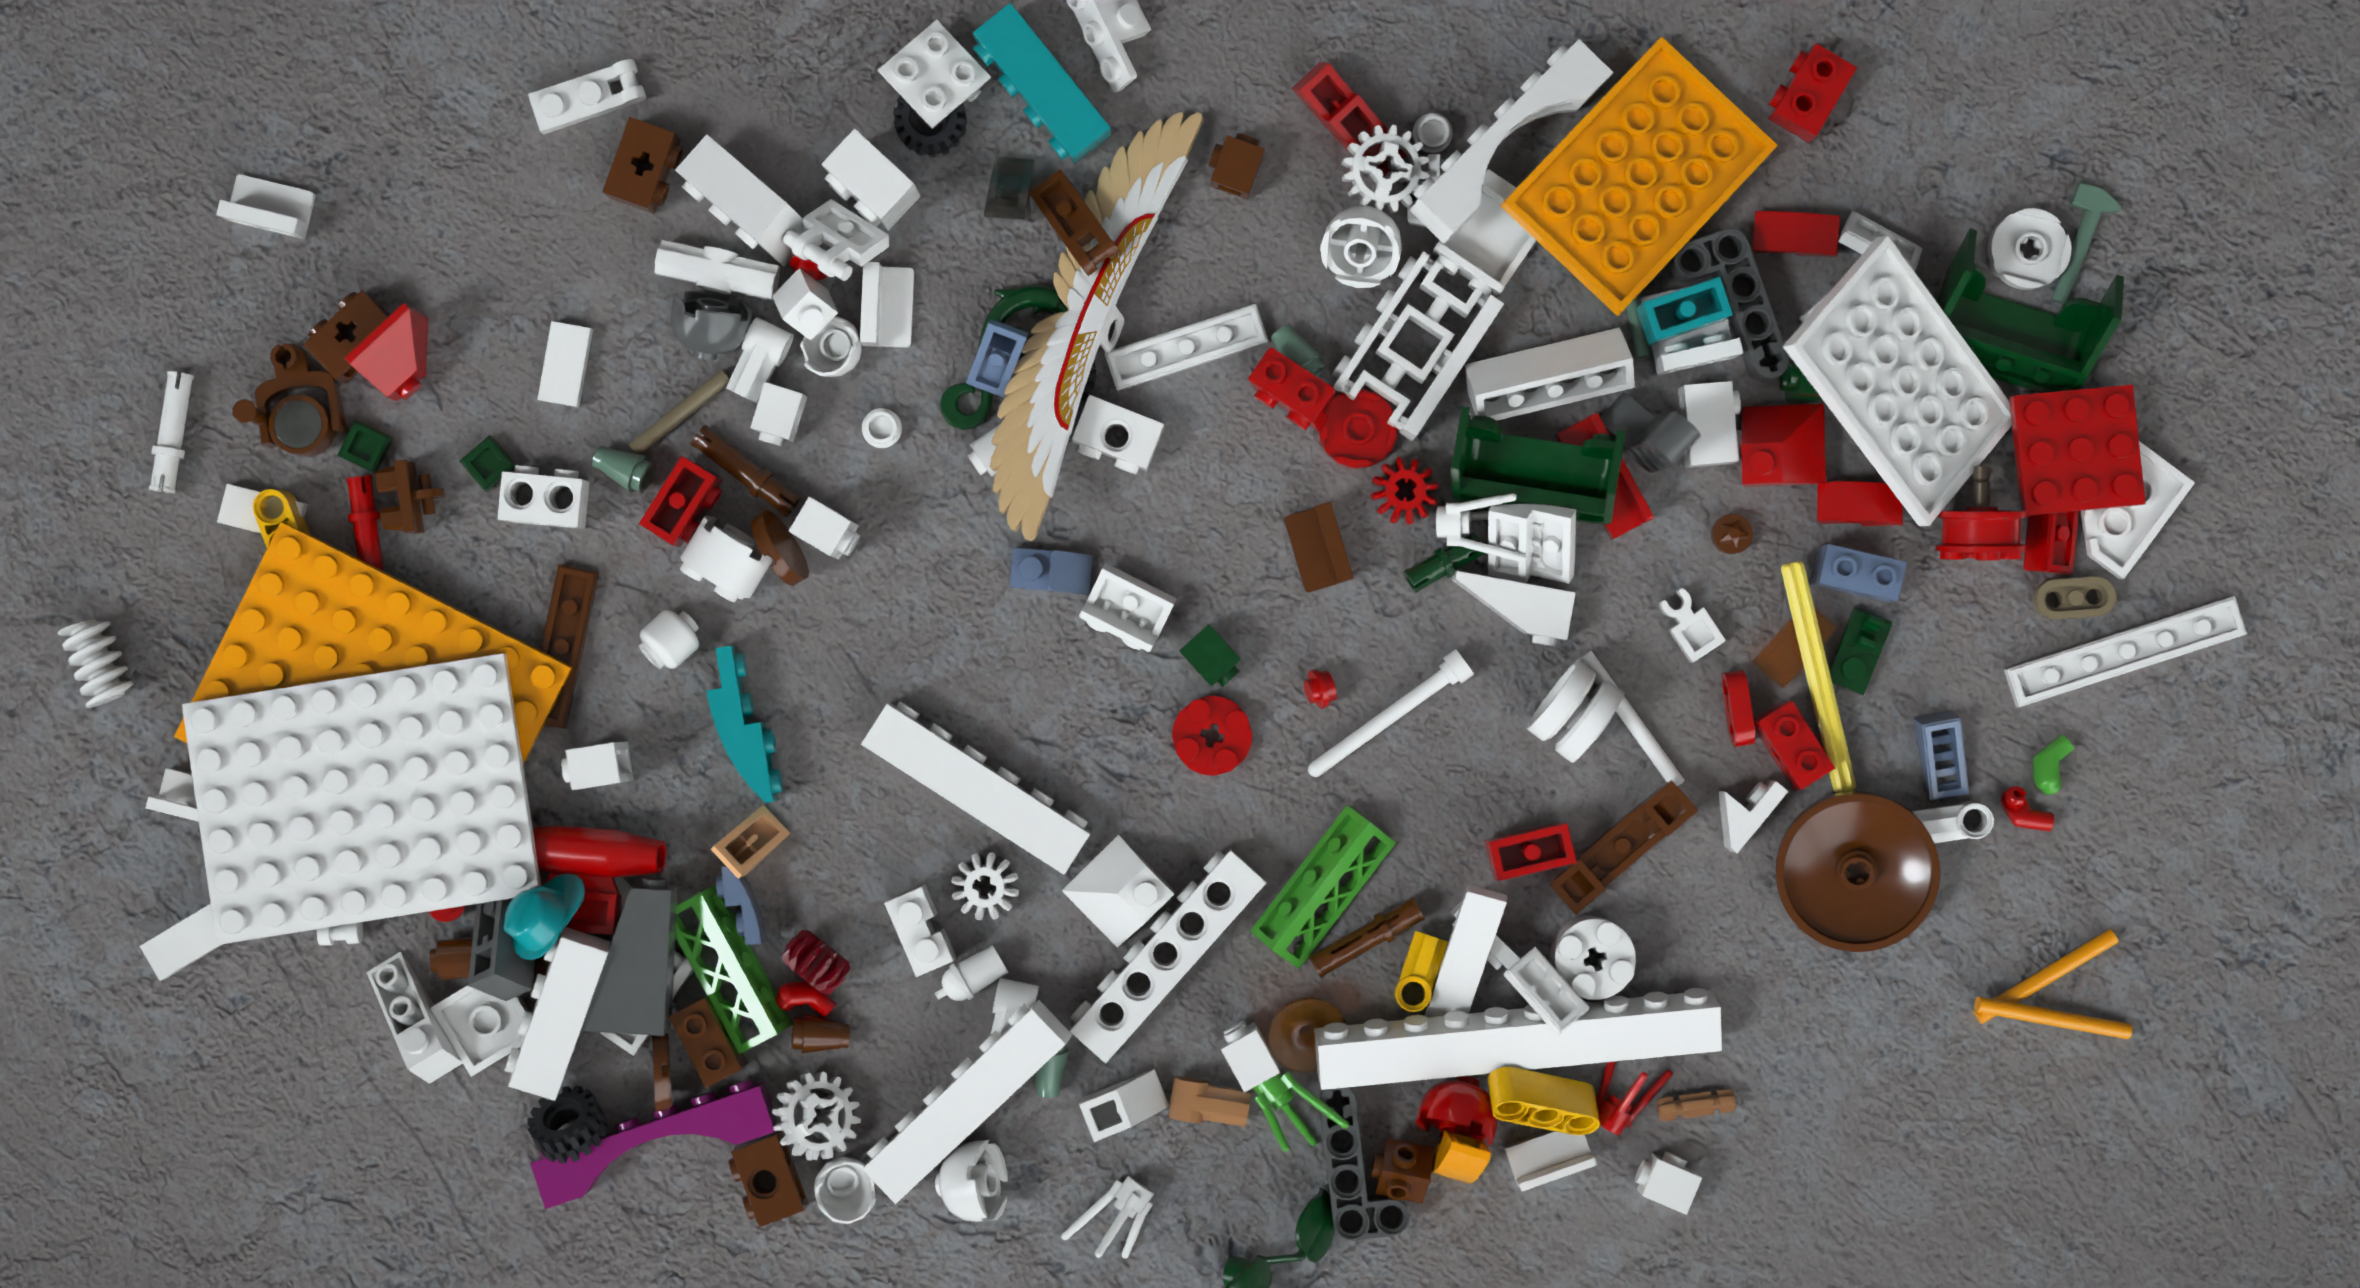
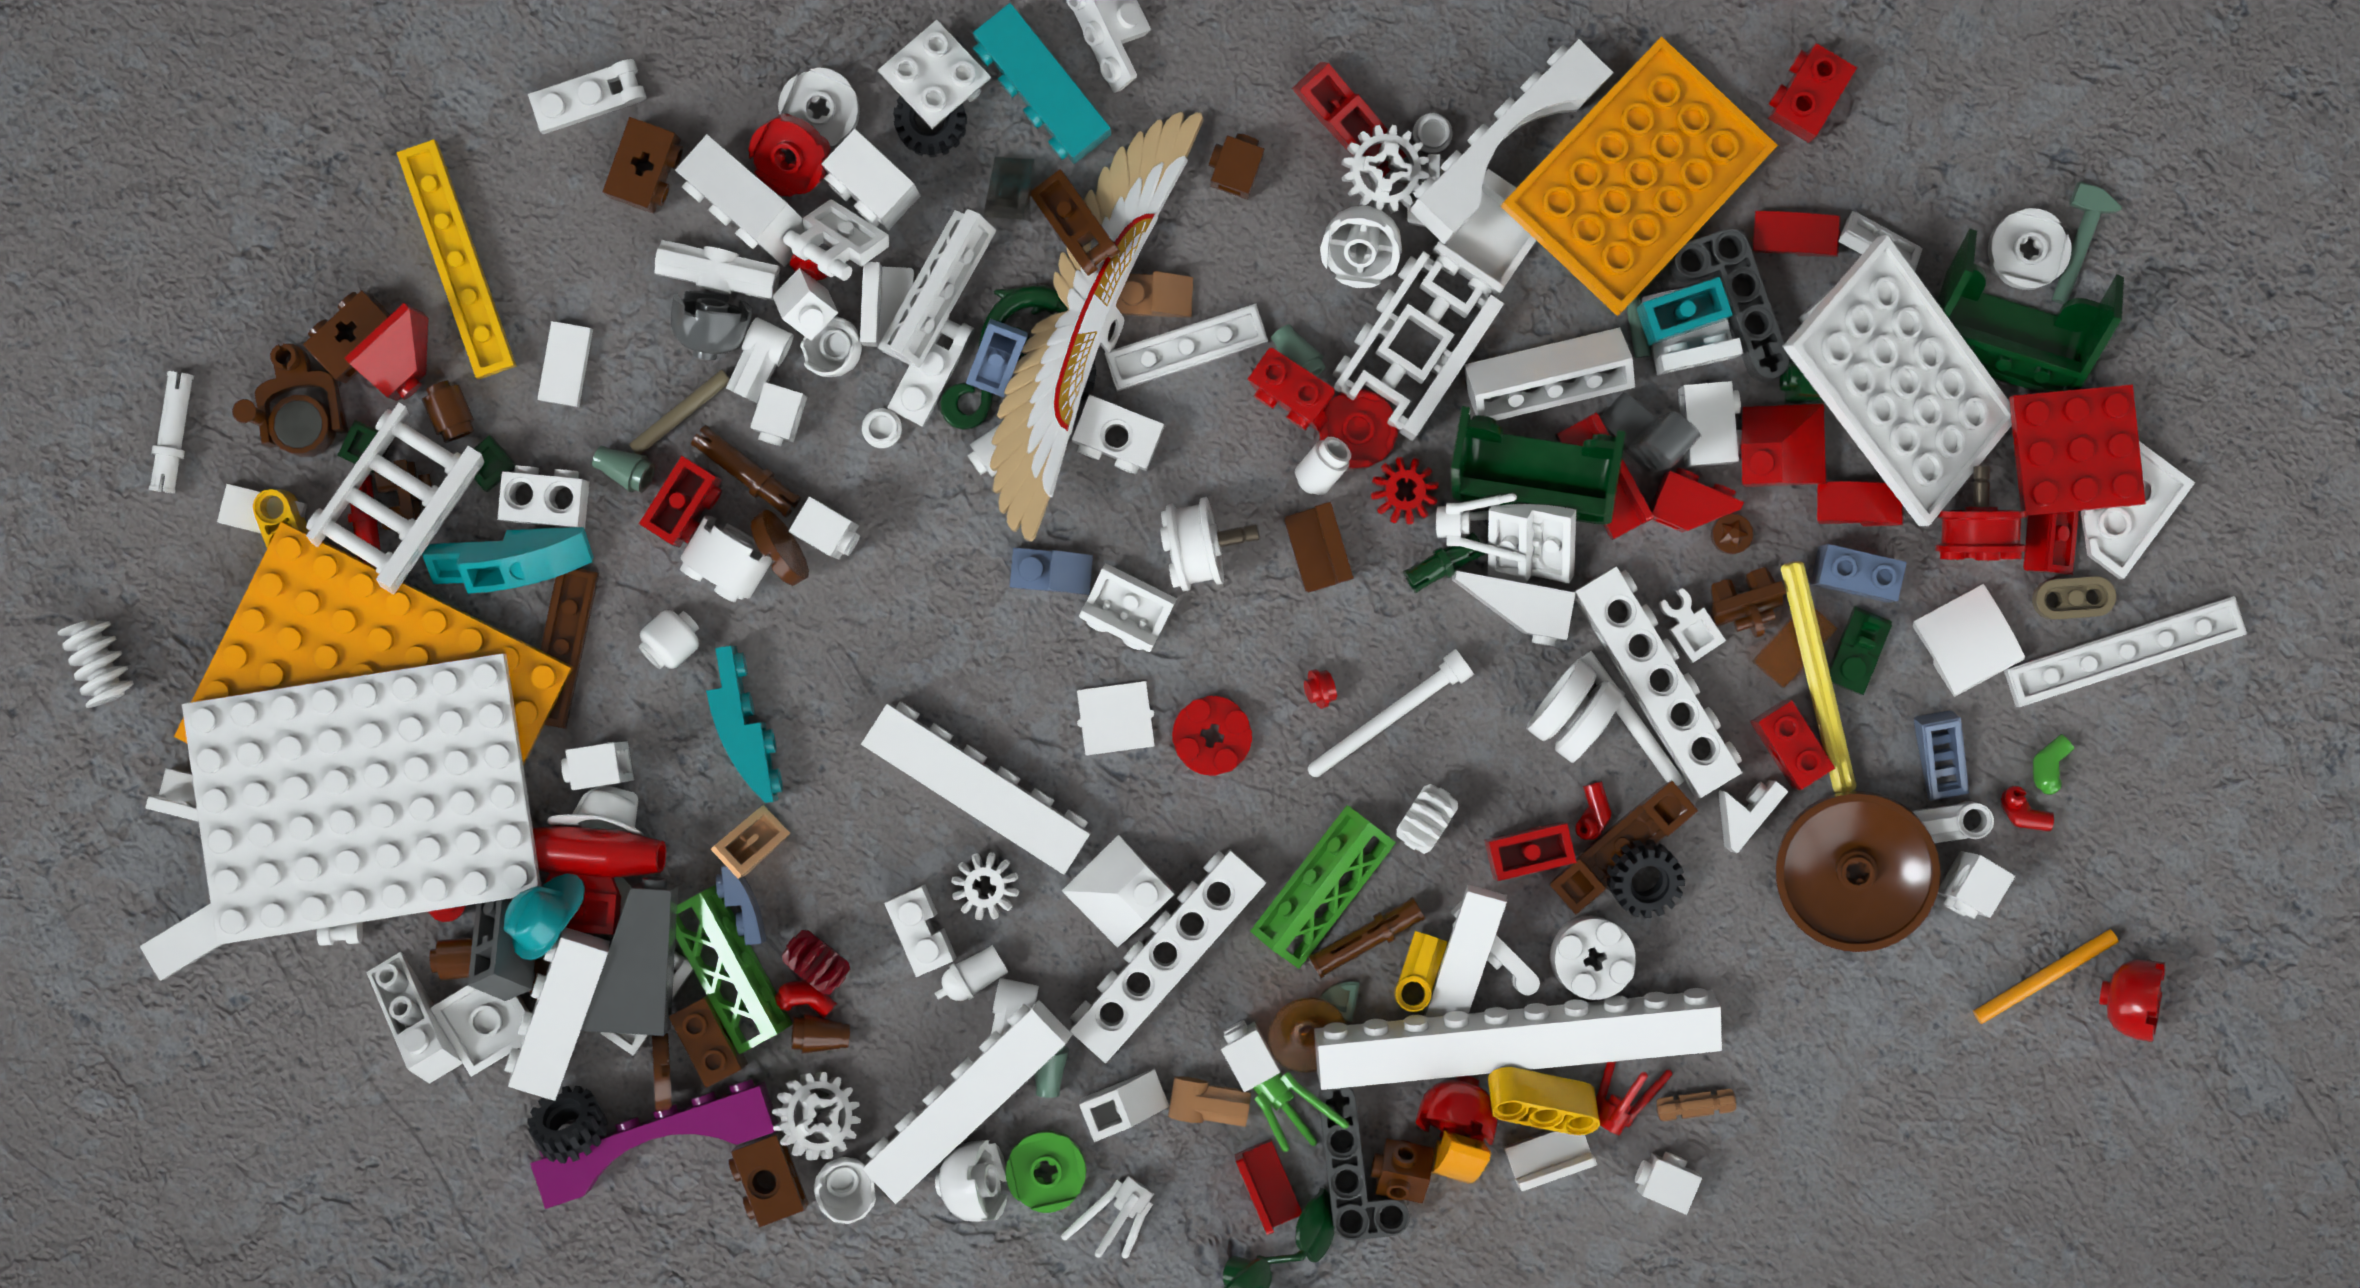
(268, 206): white panel -> none
(414, 533): none -> white fence
(448, 411): none -> reddish brown brick
(456, 259): none -> yellow plate
(517, 561): none -> teal slope
(604, 809): none -> white piece
(804, 141): none -> red plate
(839, 99): none -> white plate
(923, 386): none -> white plate
(937, 287): none -> white fence
(1033, 1190): none -> bright green plate
(1115, 718): none -> white piece
(1157, 295): none -> medium nougat slope
(1197, 543): none -> white wheel
(1211, 657): dark green brick -> none
(1268, 1185): none -> red panel
(1323, 466): none -> white brick
(1343, 997): none -> sand green tile
(1427, 818): none -> white gear
(1546, 991): white plate -> none
(1597, 813): none -> red arm
(1660, 894): none -> black tyre
(1689, 504): none -> red slope
(1700, 775): none -> white brick
(1738, 708): red beam -> none
(1749, 608): none -> reddish brown hips
(1969, 640): none -> white slope
(1974, 885): none -> white brick
(2053, 1017): light orange bar -> none
(2134, 998): none -> red cylinder

